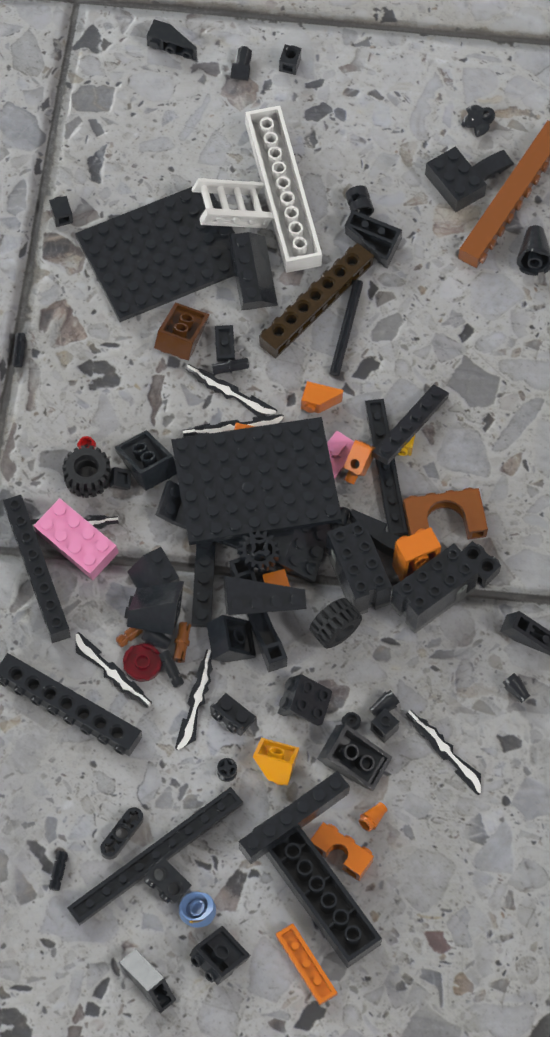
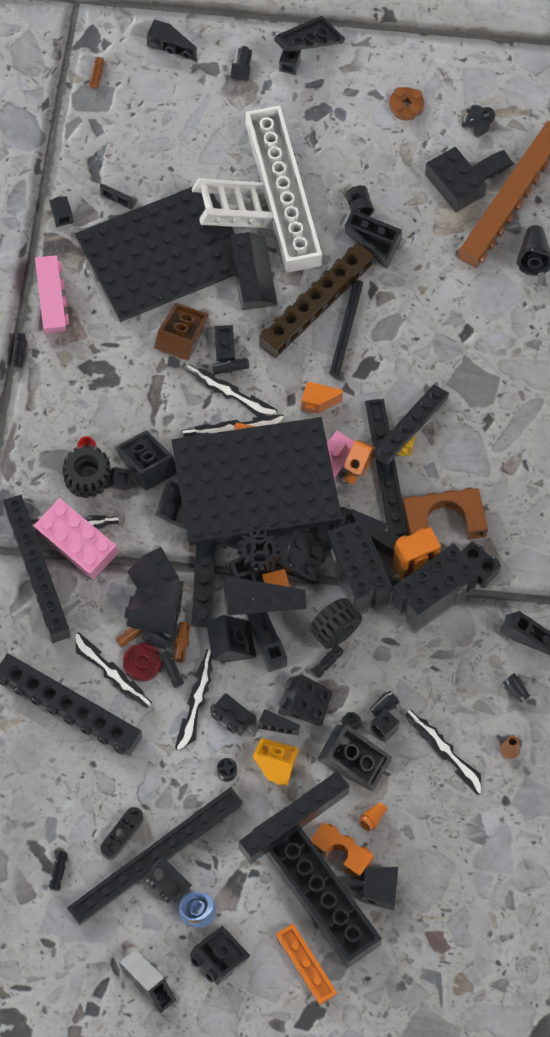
(50, 294): none -> bright pink wedge
(96, 72): none -> dark orange axle
(117, 196): none -> black slope
(276, 723): none -> black slope
(309, 35): none -> black wing
(327, 661): none -> black axle
(378, 886): none -> black torso
(409, 95): none -> dark orange plate
(510, 747): none -> dark orange cone

